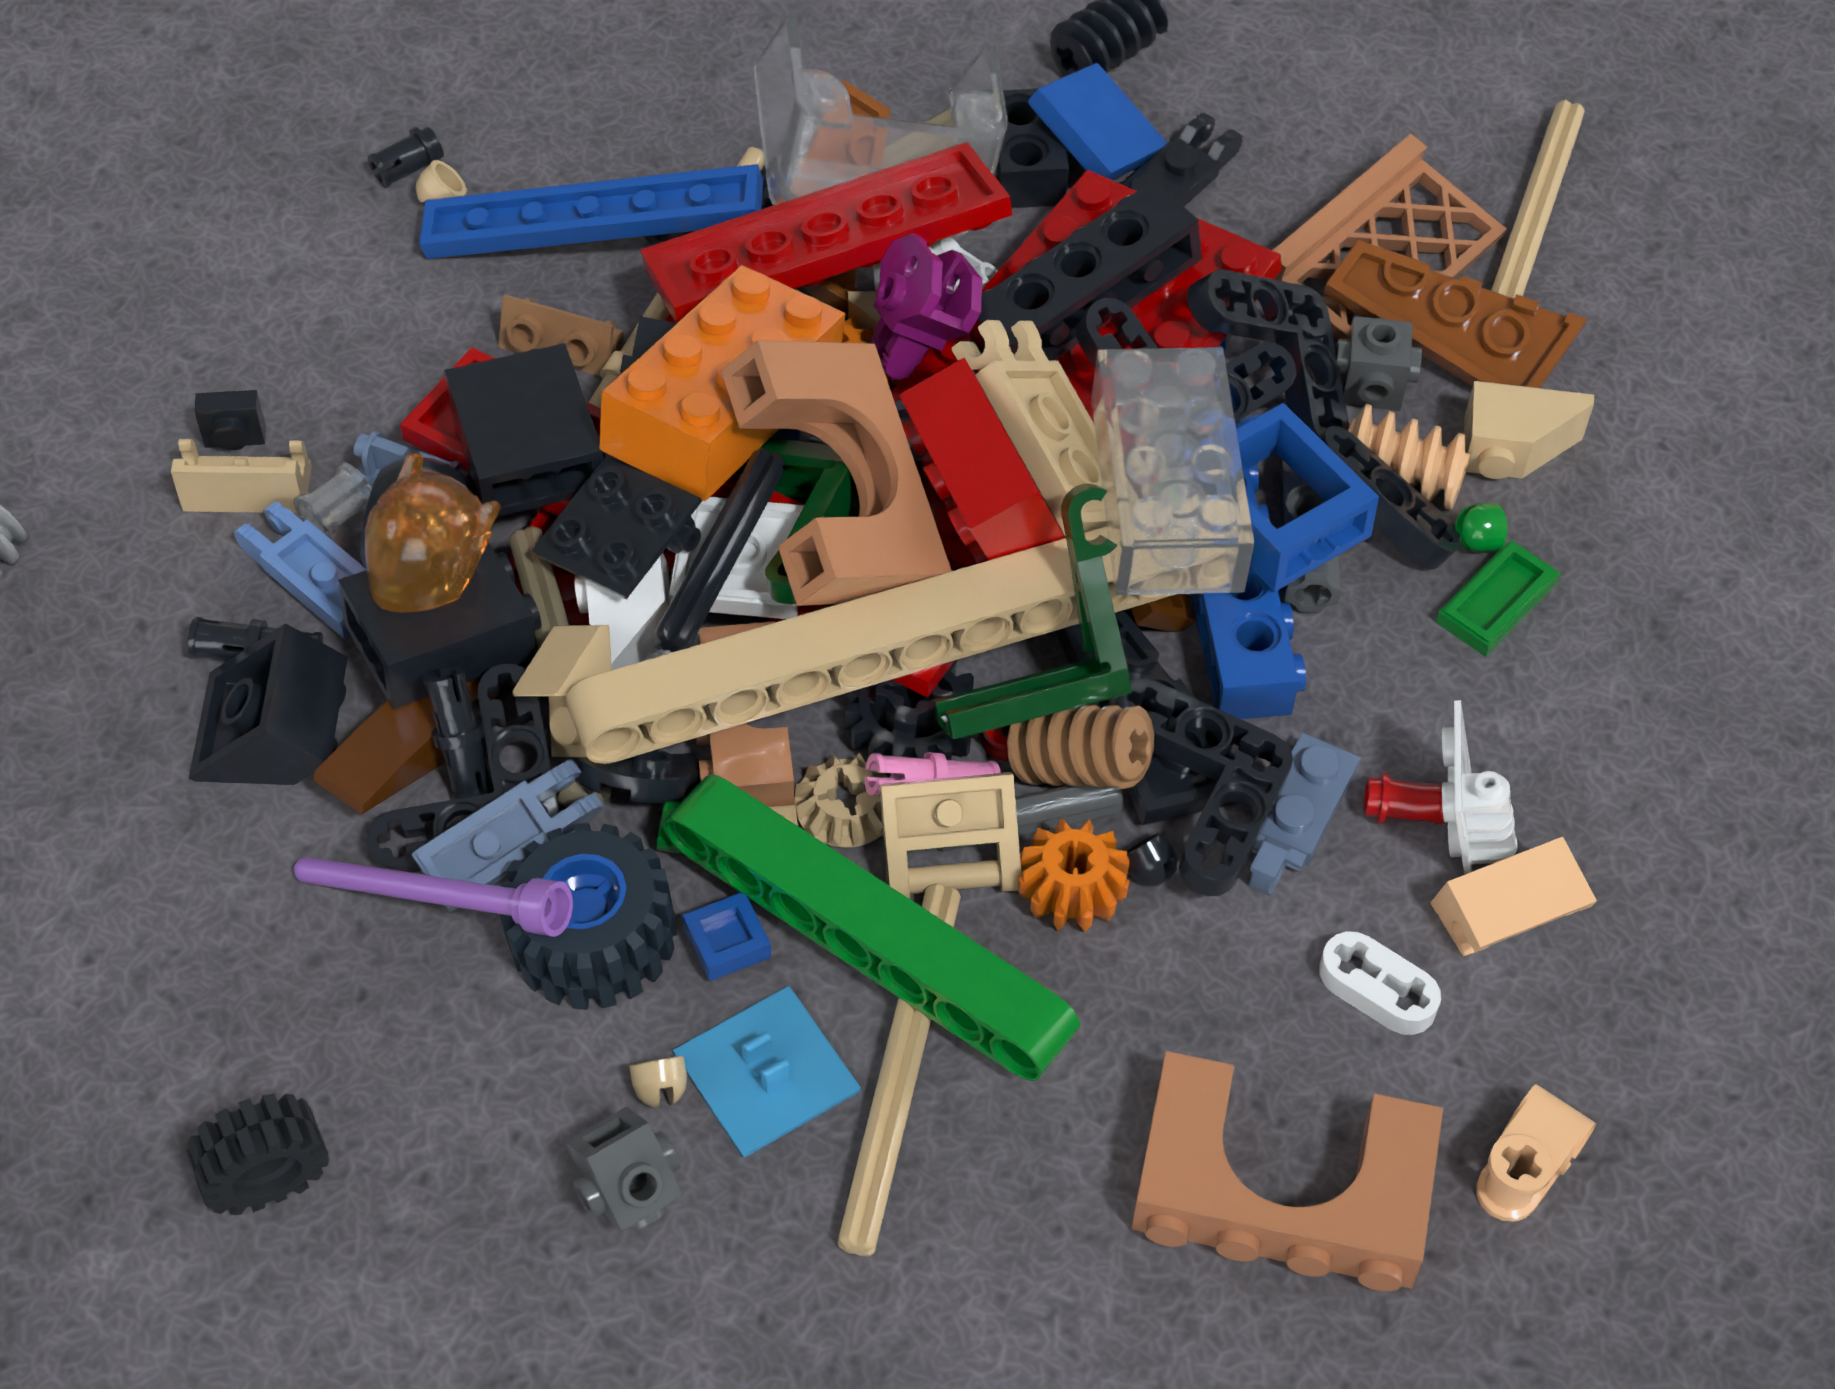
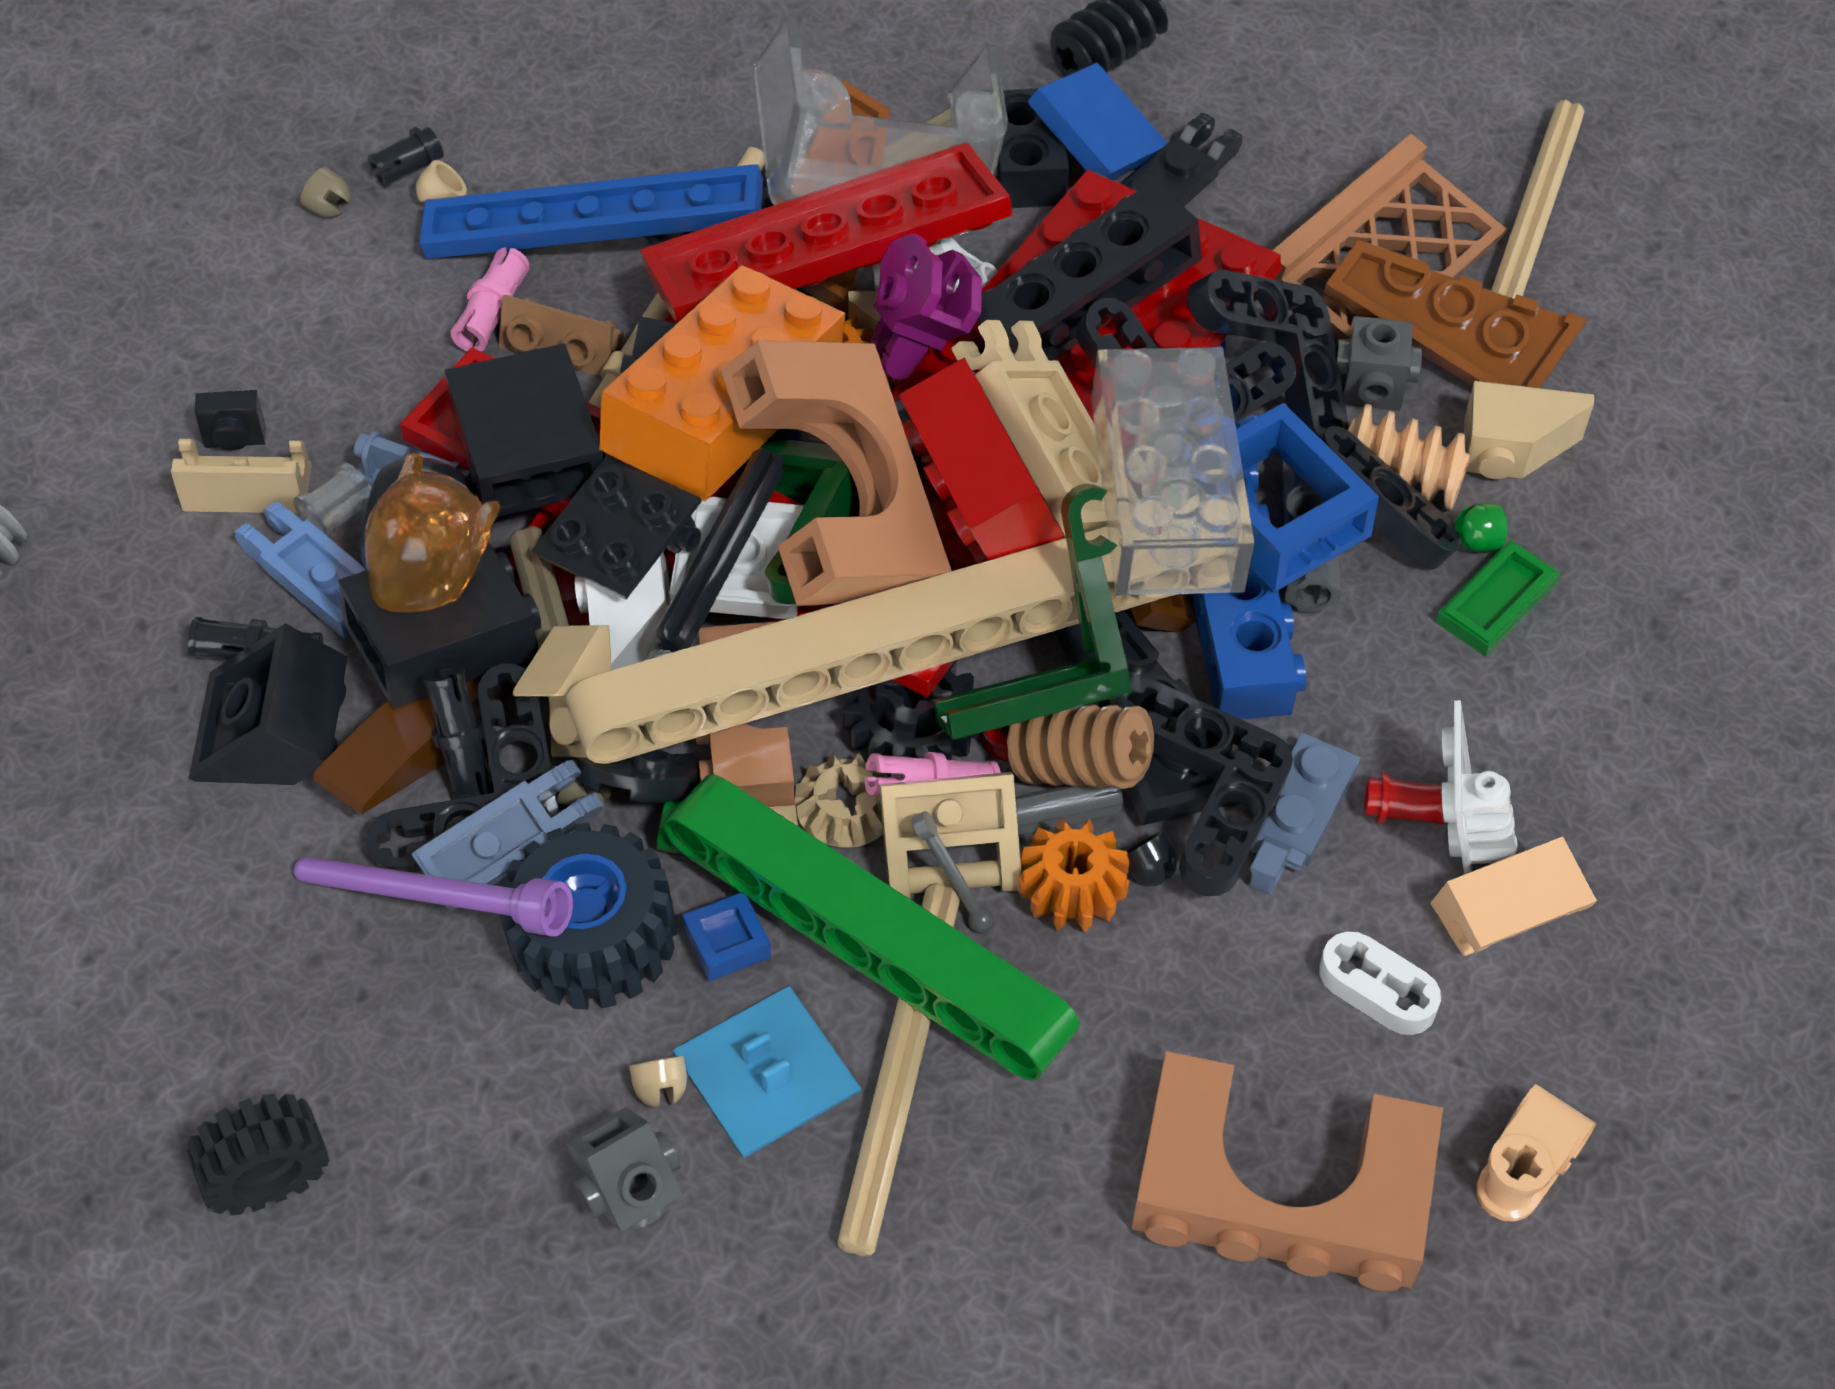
(323, 192): none -> dark tan hinge
(486, 299): none -> bright pink pin
(979, 918): none -> dark grey hinge

